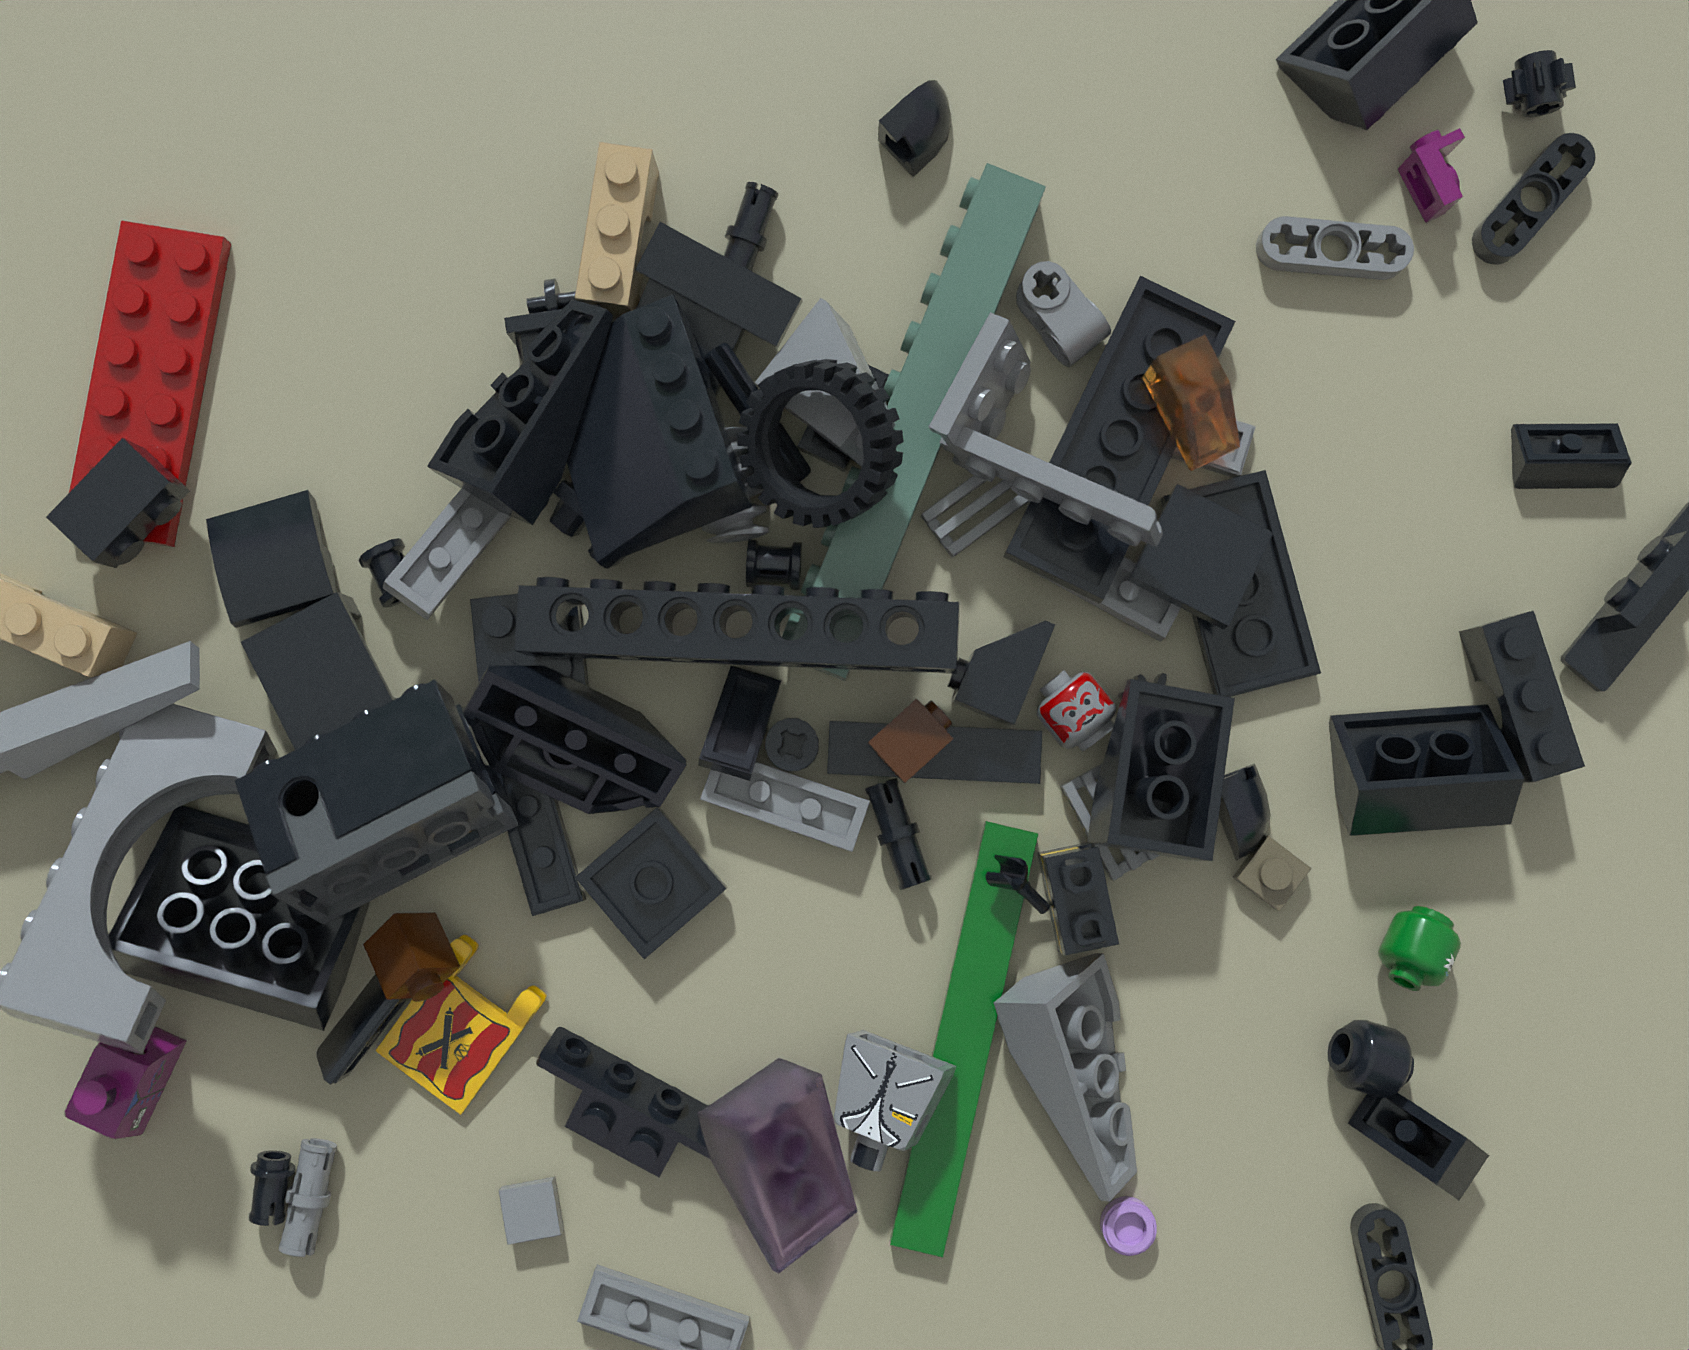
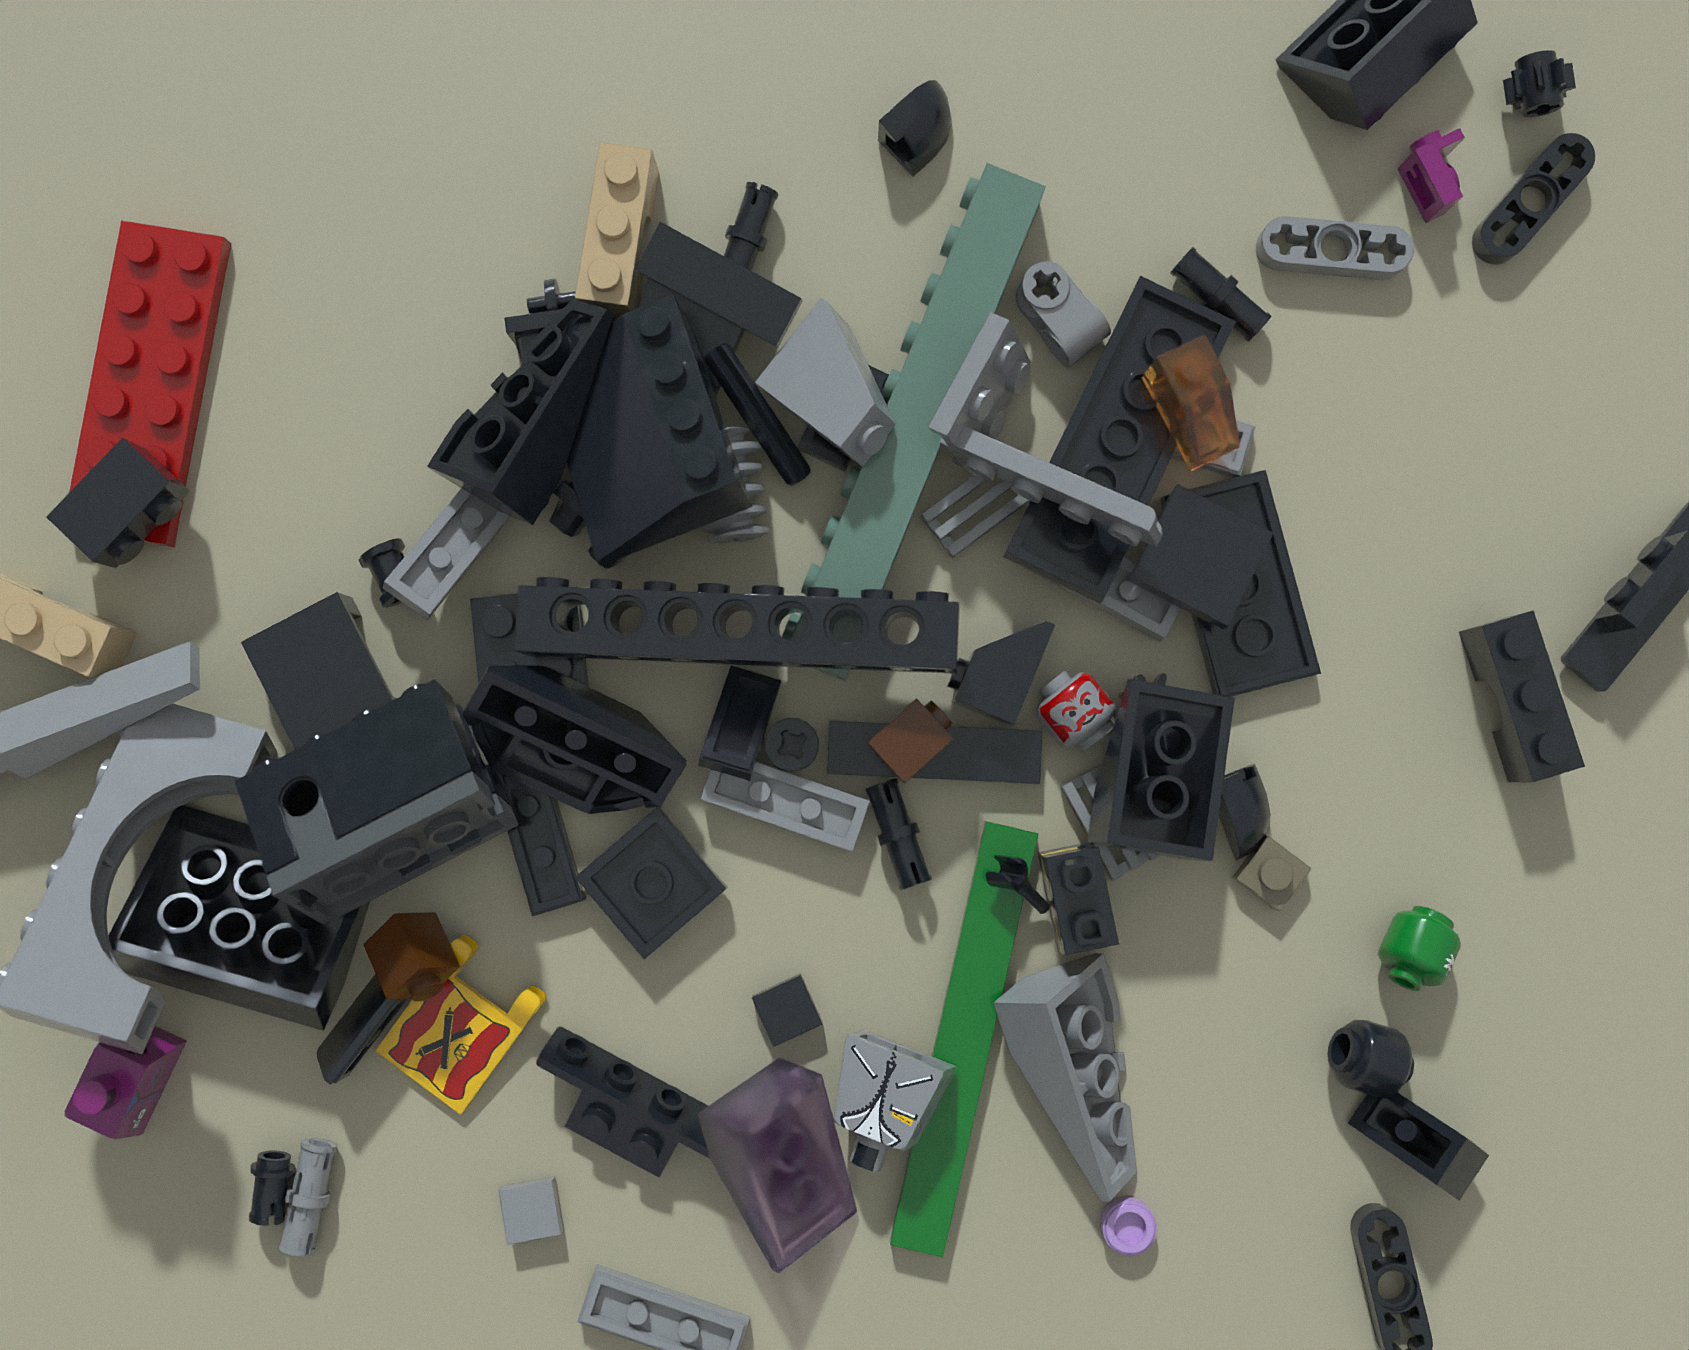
(270, 558): black slope -> none
(767, 461): black tyre -> none
(773, 564): black bush -> none
(787, 1010): none -> black tile
(1220, 293): none -> black pin
(1423, 770): black slope -> none
(1568, 456): black slope -> none

